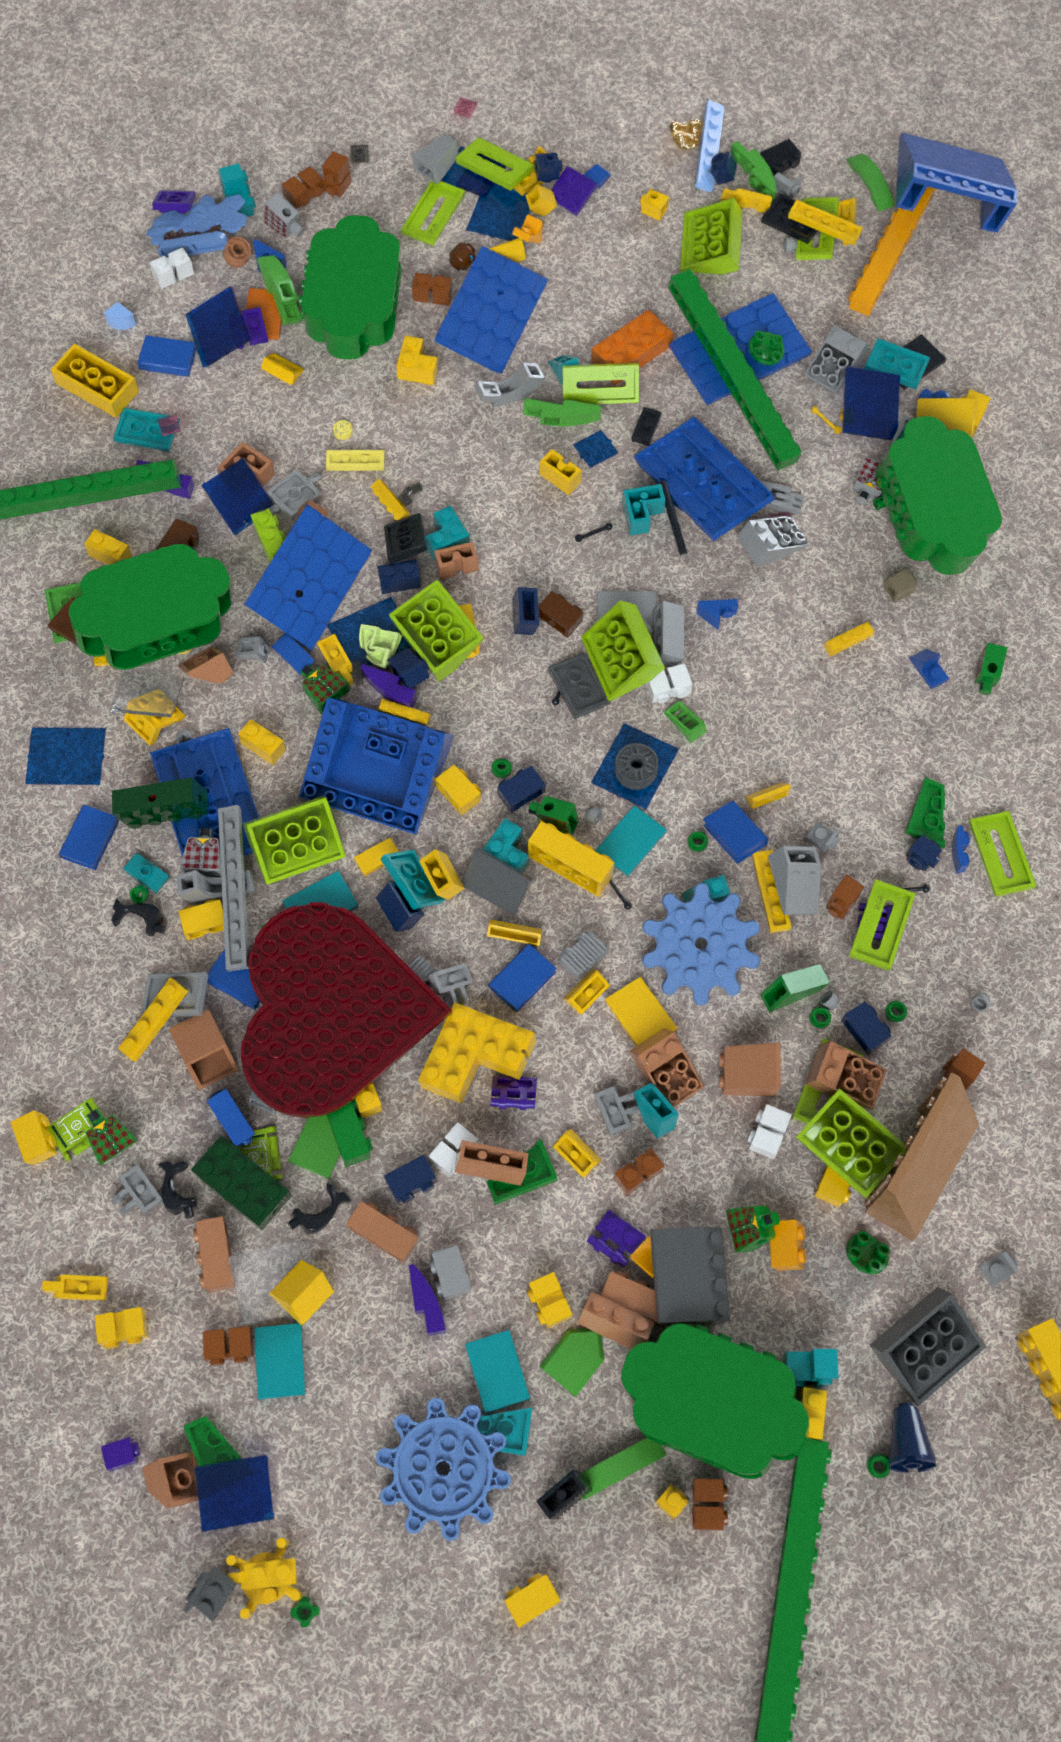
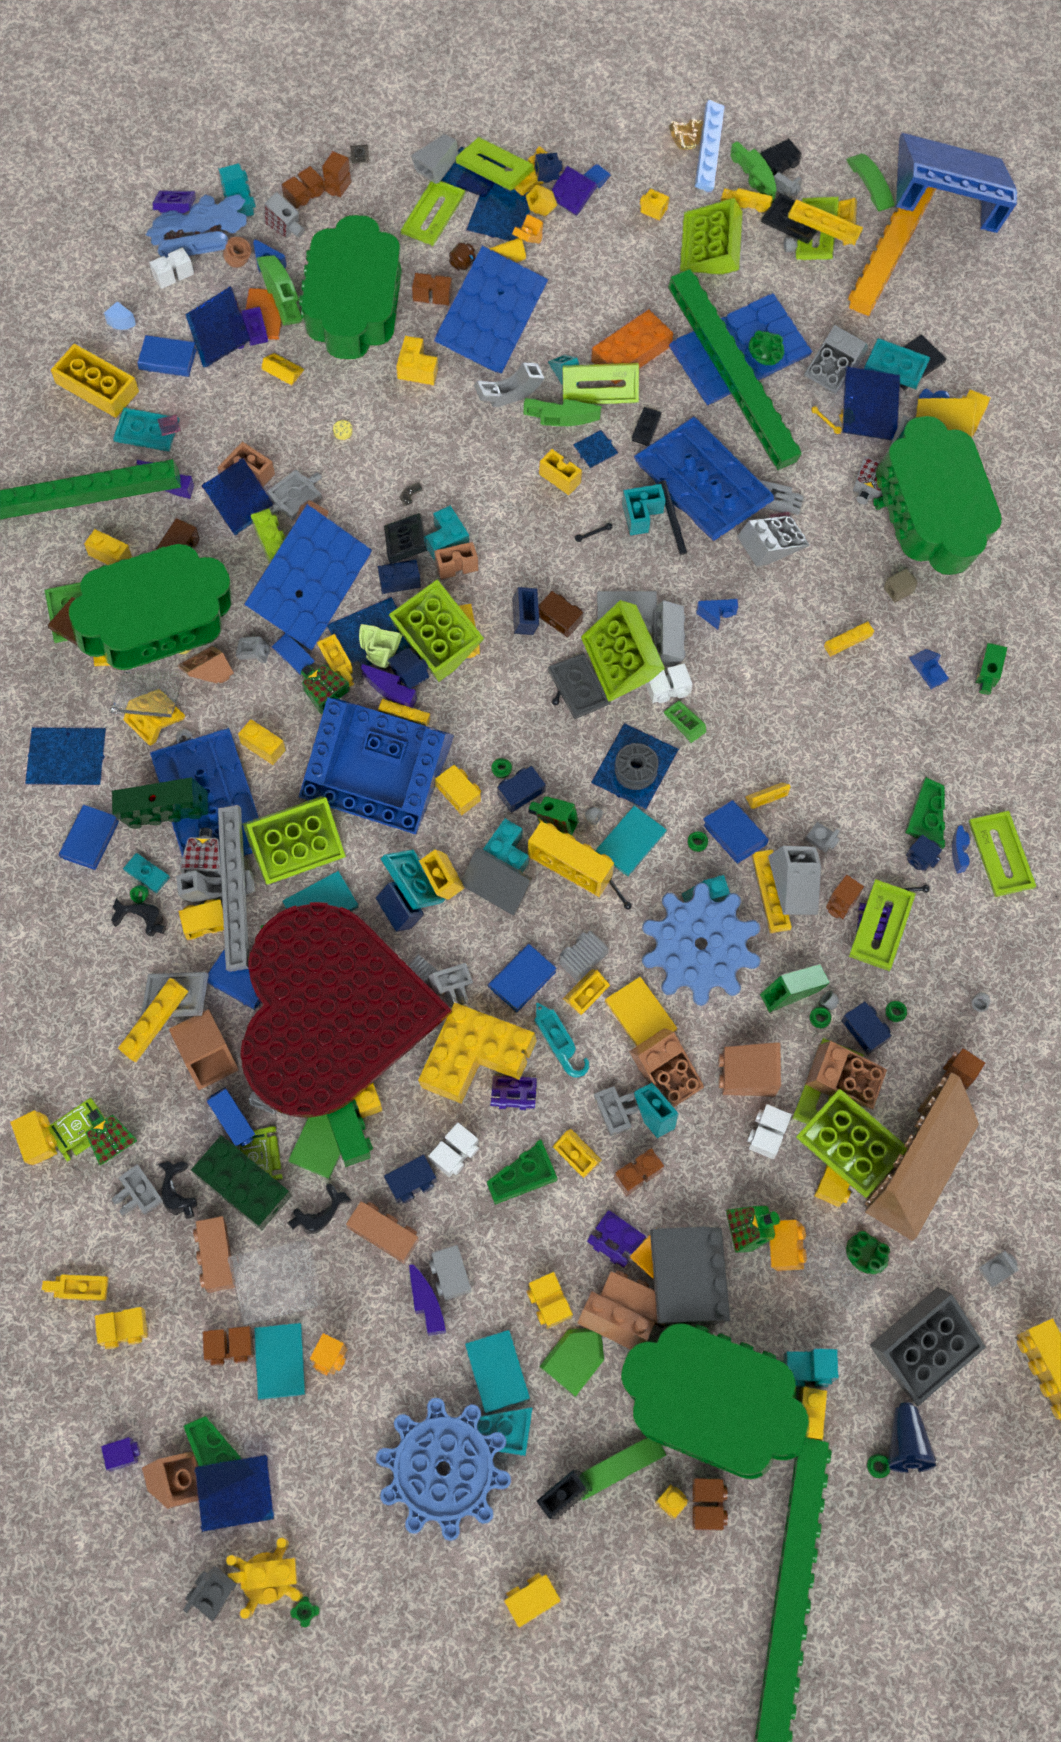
(302, 1291): yellow slope -> none
(328, 1355): none -> light orange brick
(355, 460): light yellow plate -> none
(371, 859): yellow tile -> none
(388, 498): yellow piece -> none
(465, 108): clear pink tile -> none
(491, 1162): nougat brick -> none
(514, 932): yellow piece -> none
(558, 1040): none -> teal plate
(723, 167): dark blue brick -> none

